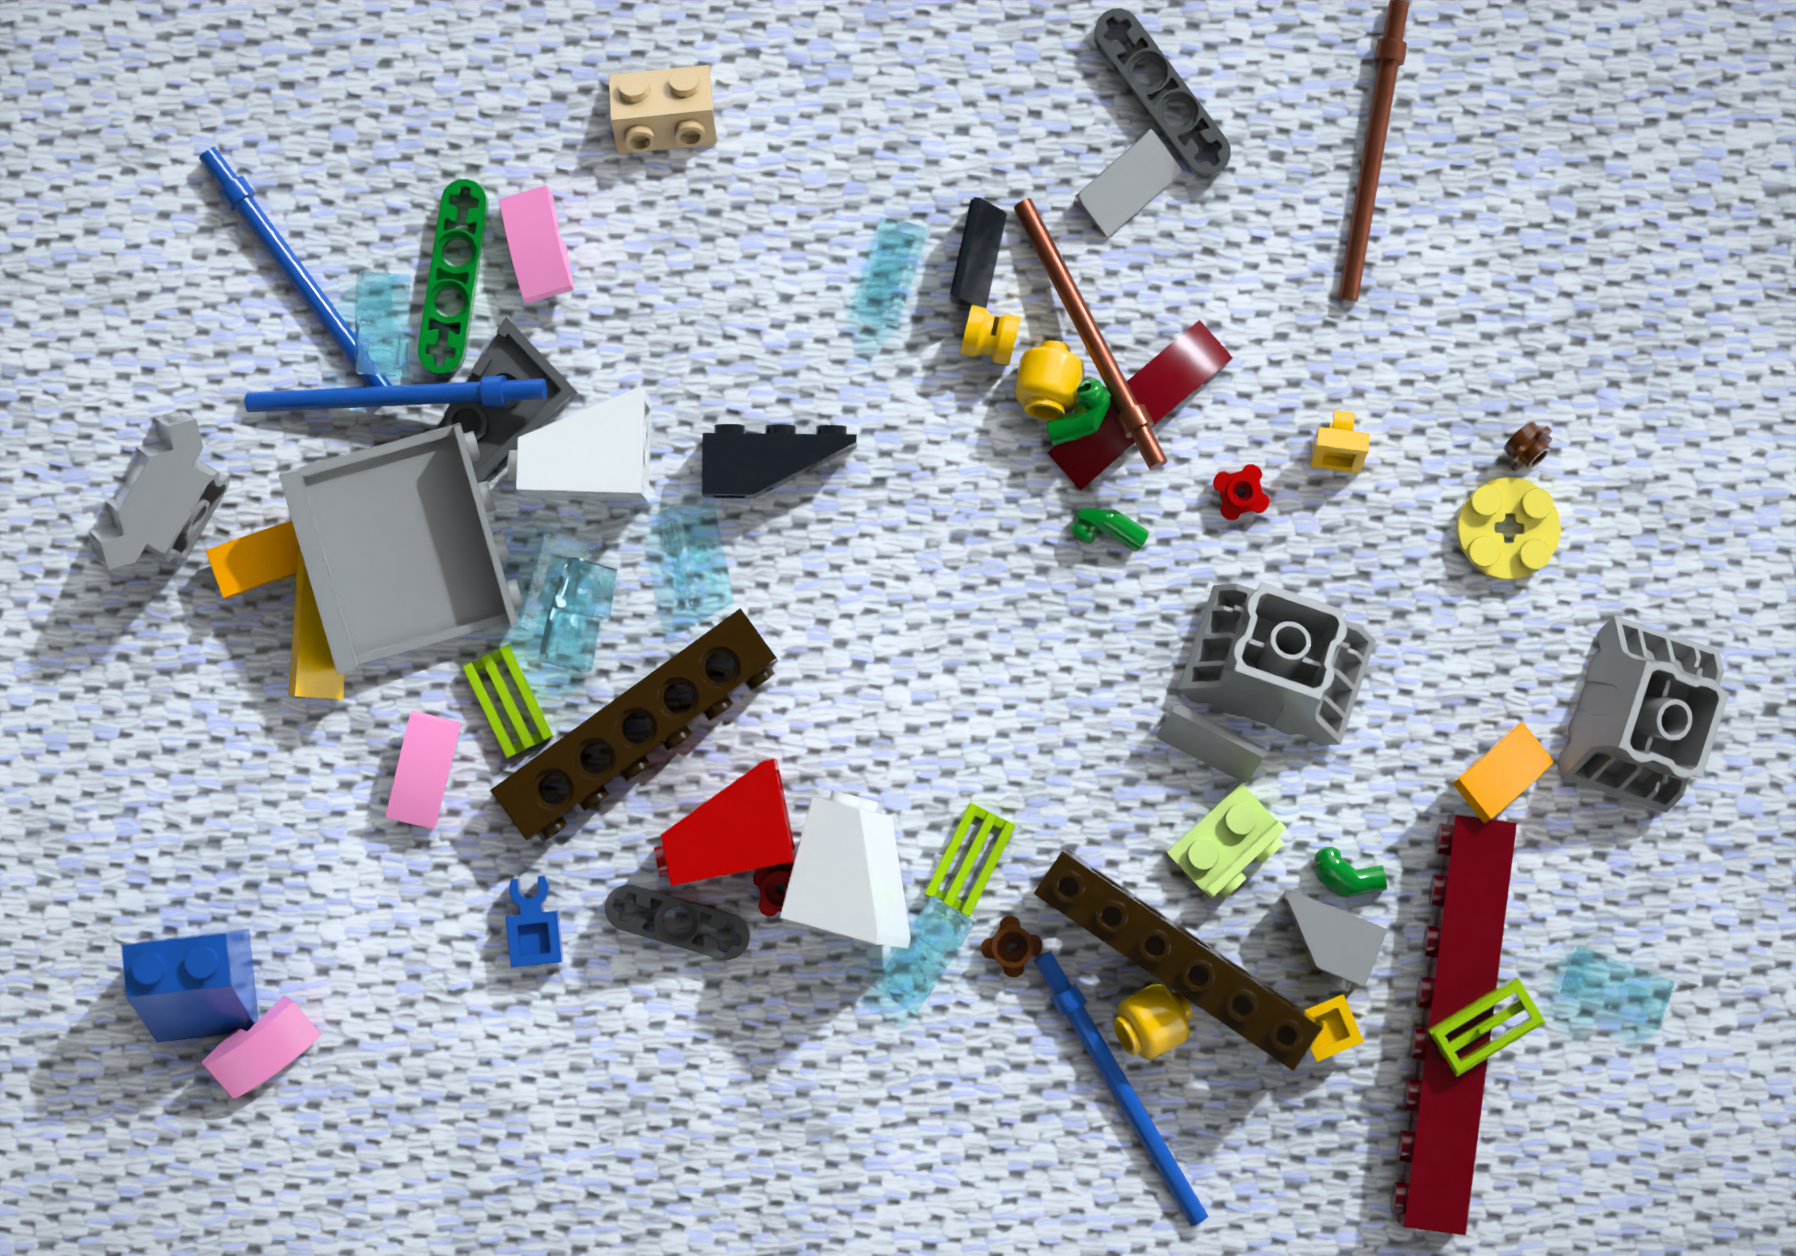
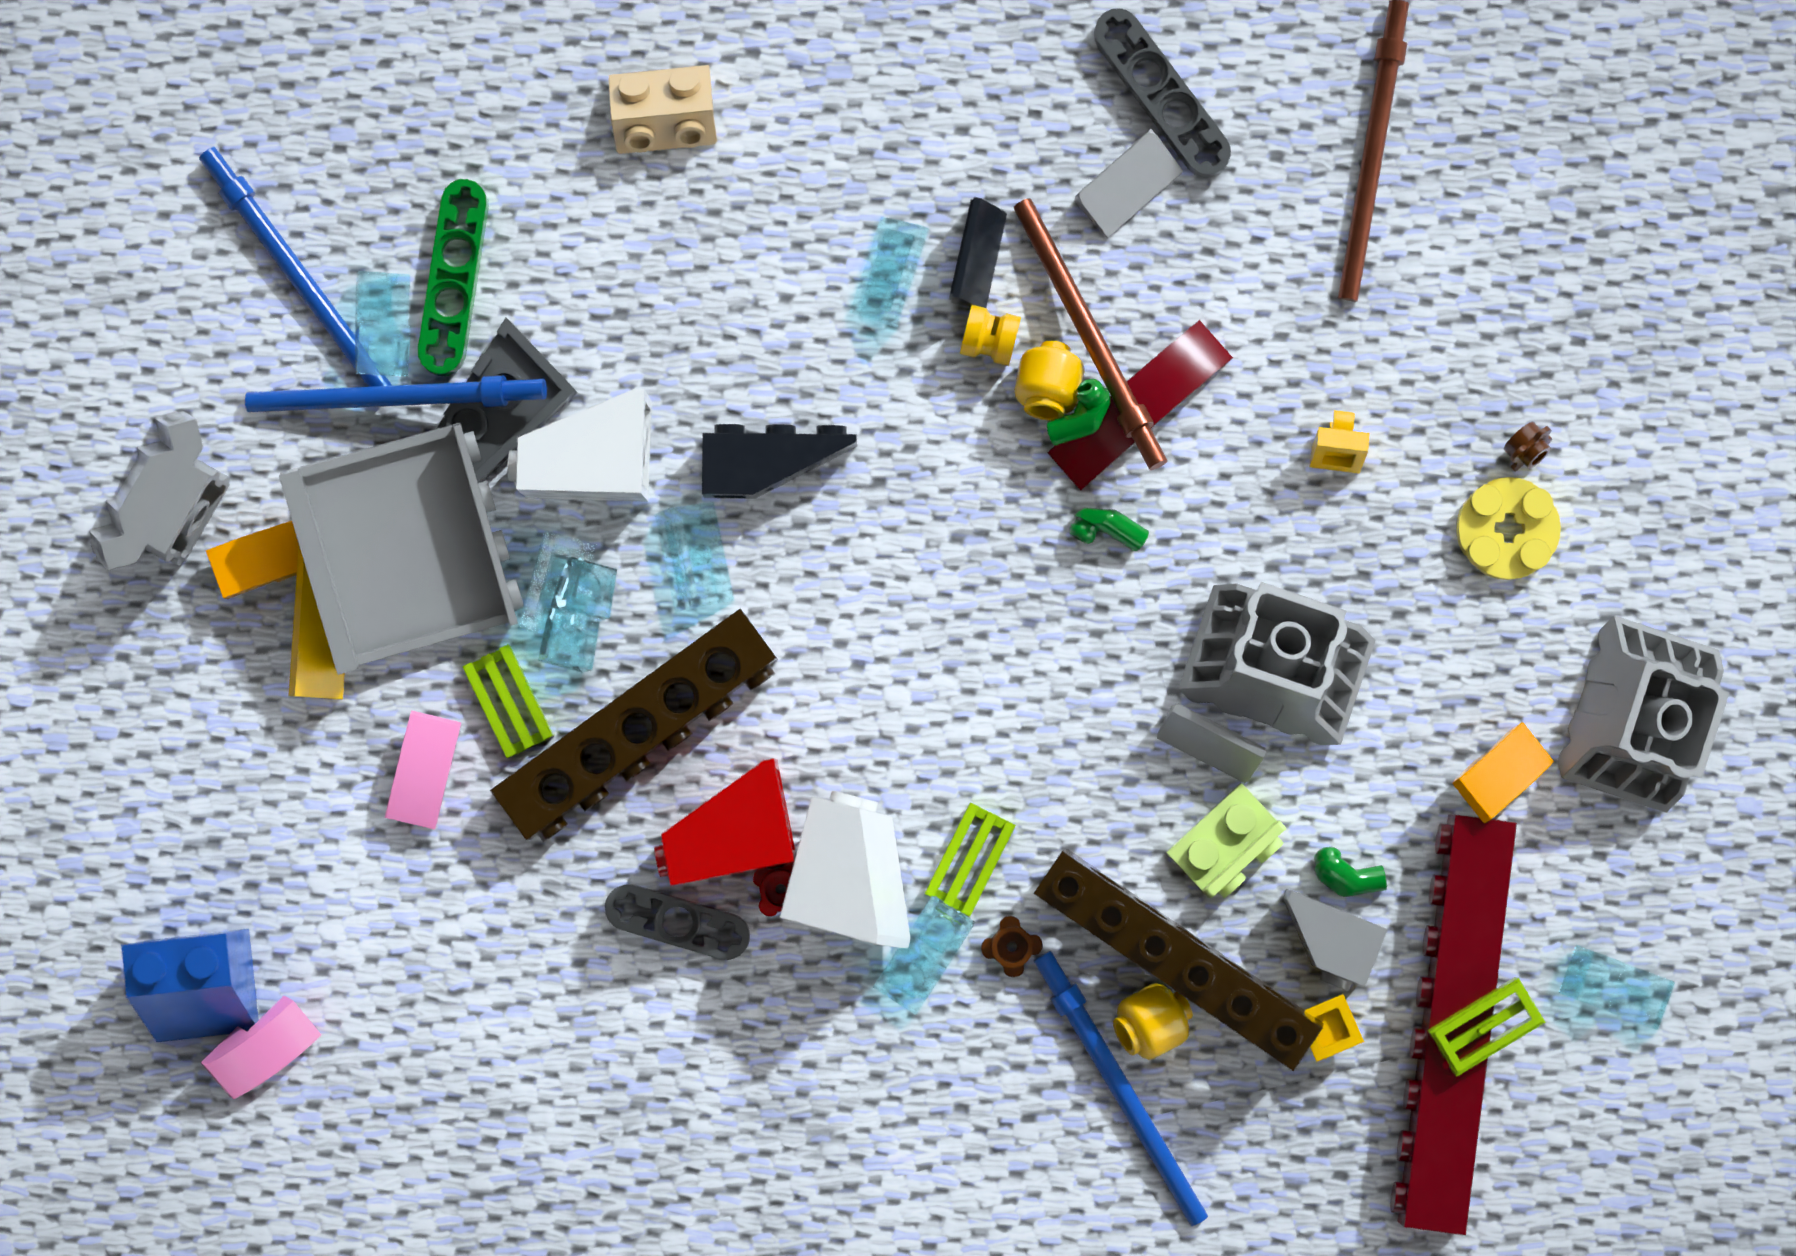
(533, 934): blue plate -> none
(536, 244): bright pink slope -> none
(1234, 505): red plate -> none

